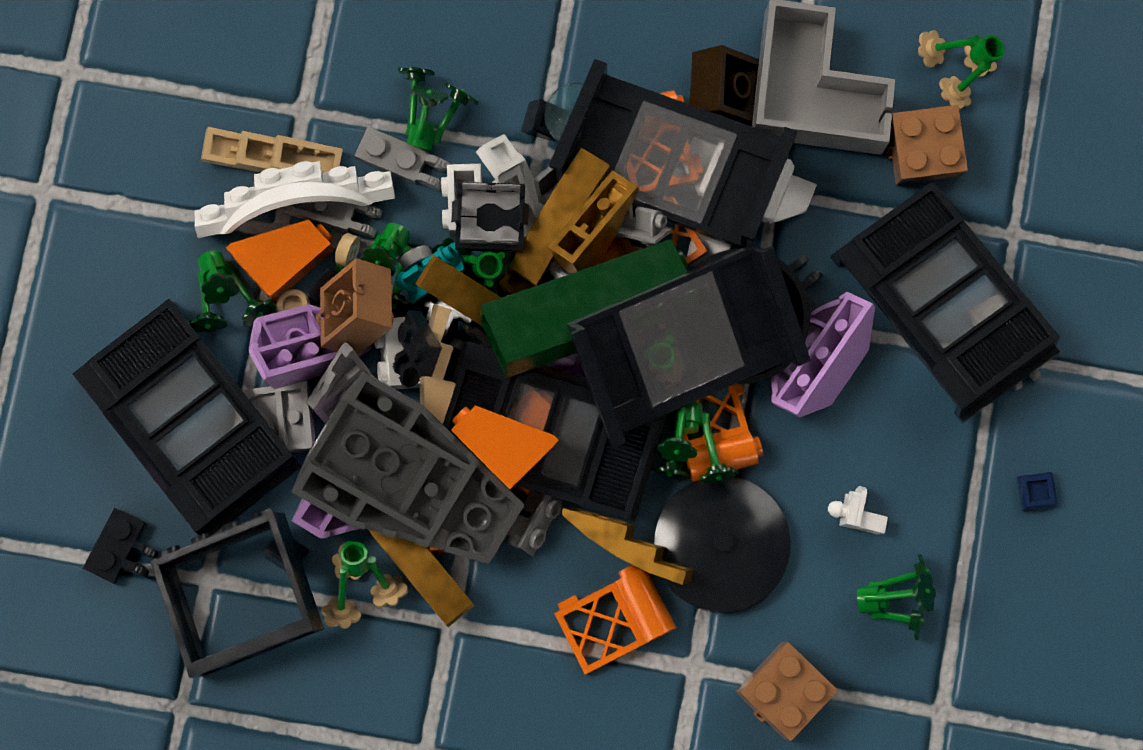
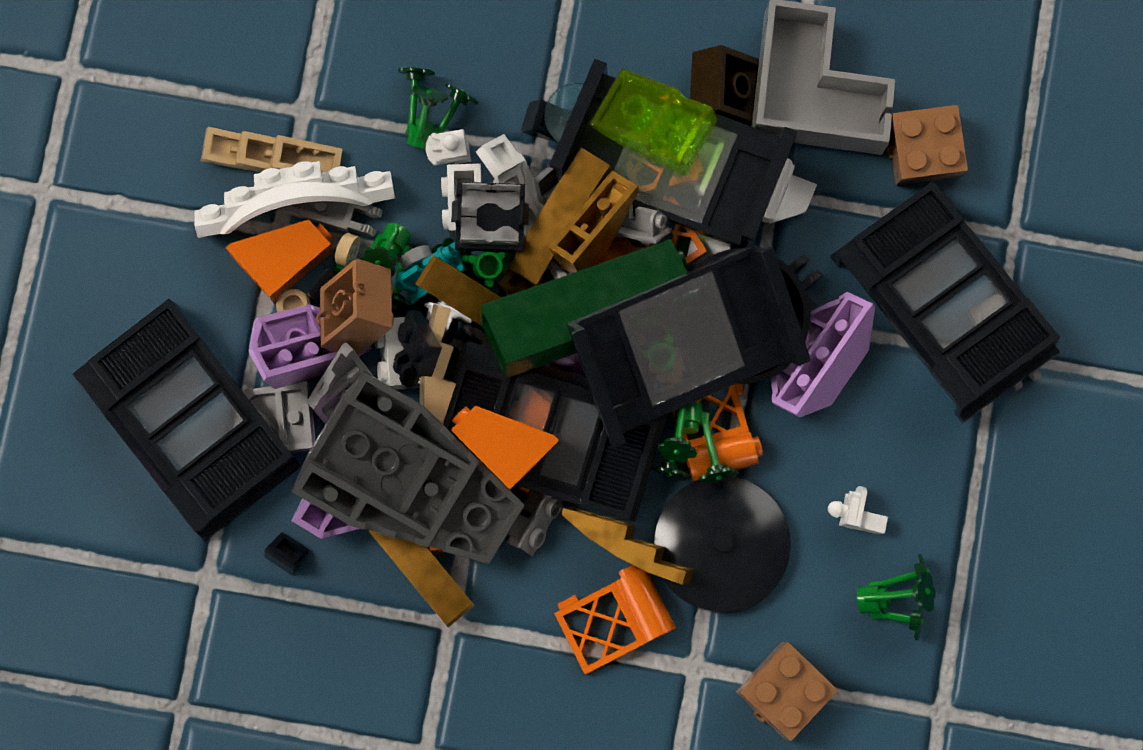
(115, 547): black hinge -> none
(179, 612): black window -> none
(219, 283): dark green plant -> none
(353, 563): plant -> none
(399, 158): light grey hinge -> none
(448, 148): none -> white piece
(654, 121): none -> clear neon green slope
(980, 57): plant -> none
(1037, 491): dark blue tile -> none

